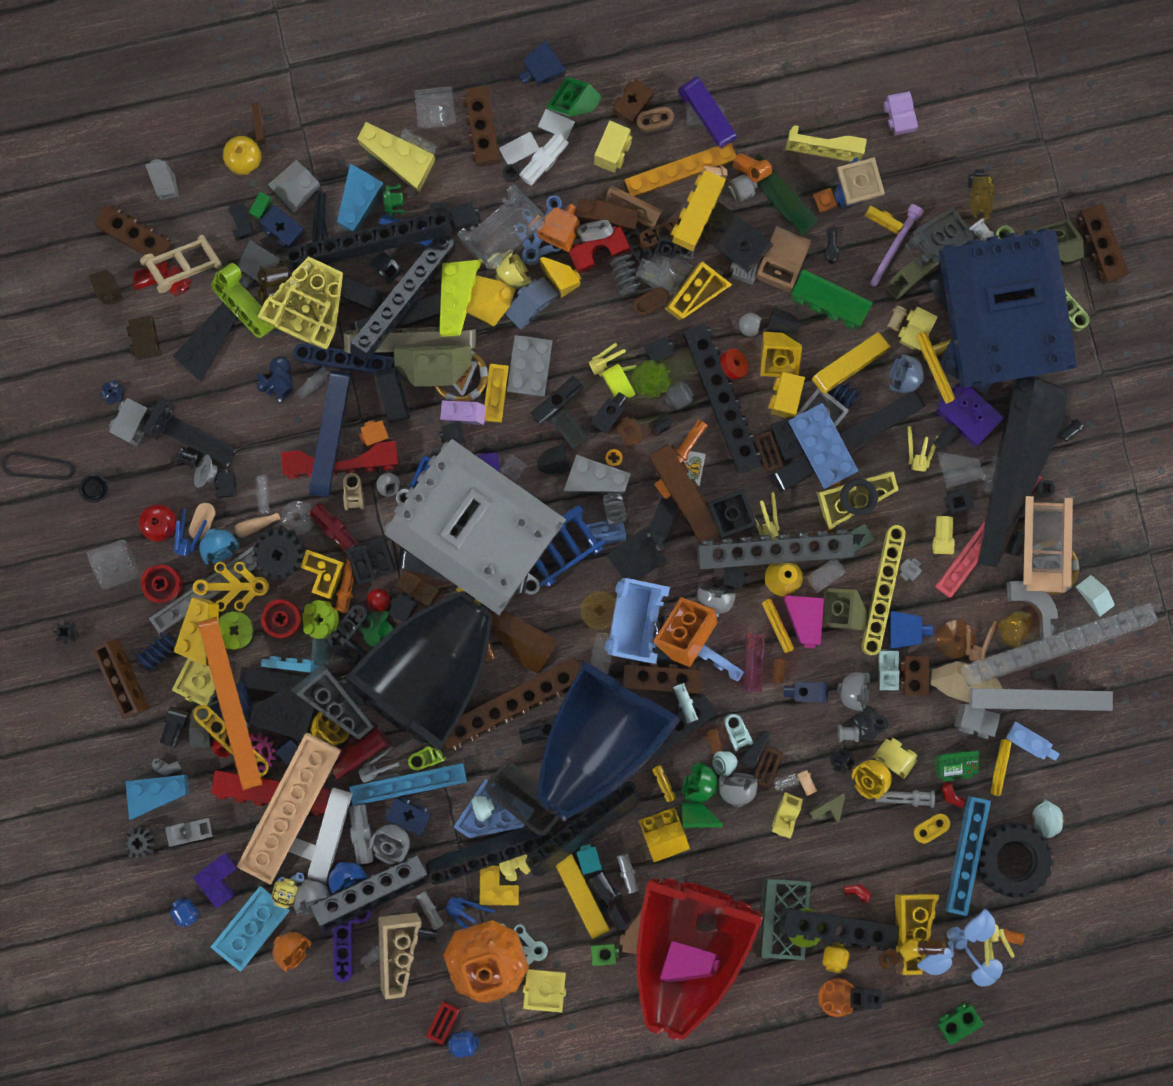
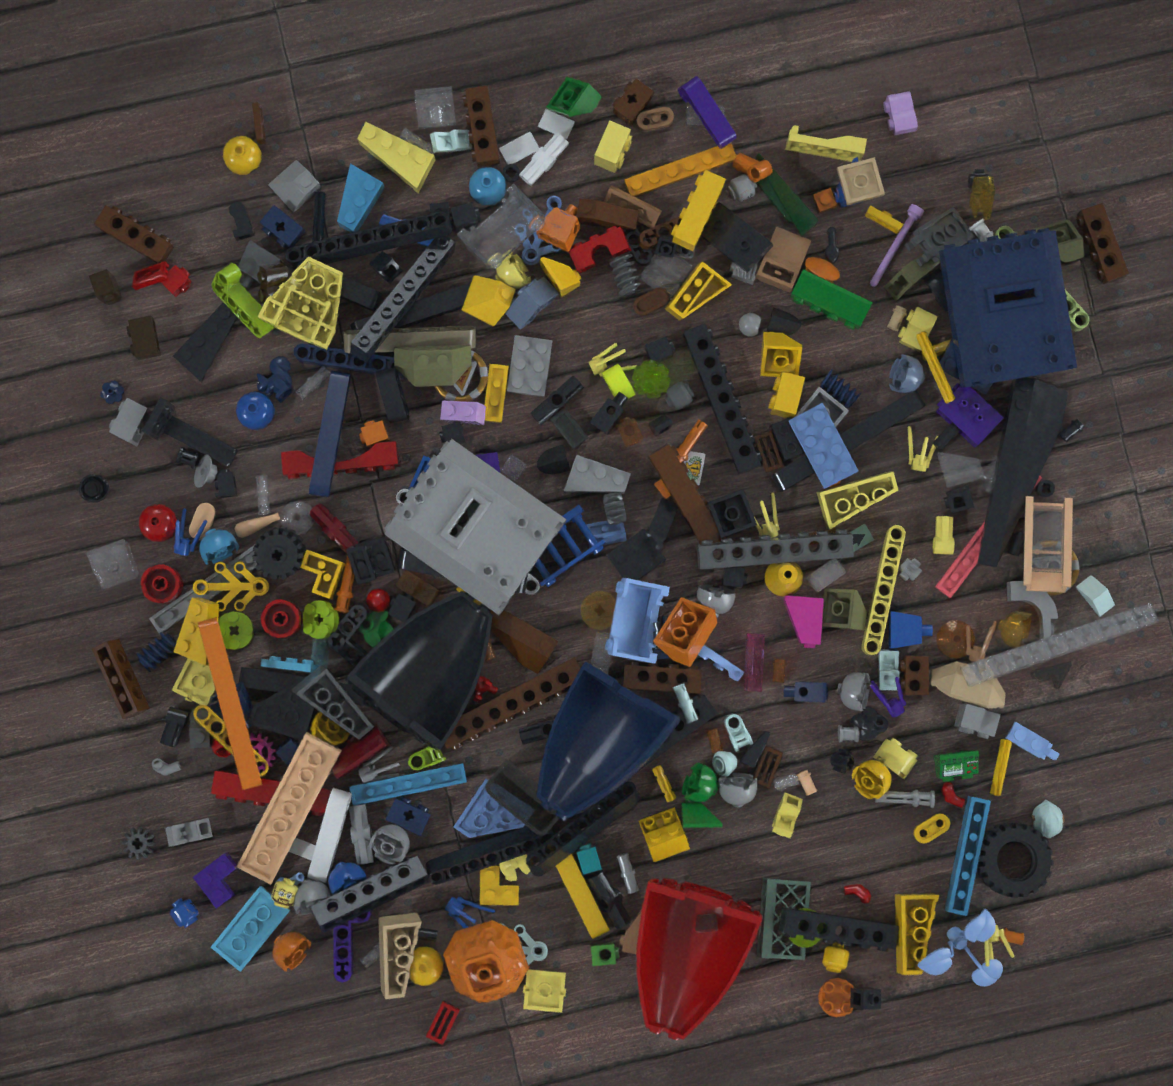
(37, 476): black piece -> none
(60, 632): black gear -> none
(153, 793): dark azure wedge -> none
(162, 179): light grey slope -> none
(165, 284): tan piece -> none
(255, 410): none -> blue cylinder
(261, 205): green piece -> none
(353, 493): tan piece -> none
(388, 484): light grey piece -> none
(393, 200): green piece -> none
(426, 966): none -> yellow cylinder
(429, 910): light grey axle -> none
(450, 141): none -> light aqua slope
(456, 294): neon yellow wing -> none
(463, 1044): blue head -> none
(482, 807): light aqua cone -> none
(483, 685): none -> red piece
(487, 186): none -> dark azure cylinder
(542, 66): dark blue torso -> none
(595, 230): light grey beam -> none
(618, 454): light orange bush -> none
(660, 275): clear slope -> none
(688, 963): dark pink slope -> none
(720, 171): light nougat pin -> none
(734, 364): red piece -> none
(777, 625): yellow axle -> none
(822, 269): none -> orange dish
(833, 805): olive slope -> none
(851, 363): yellow beam -> none
(873, 497): black tyre -> none
(894, 706): none -> dark purple plant
(909, 950): reddish brown piece -> none
(961, 1028): green brick -> none
(1040, 699): light grey tile -> none

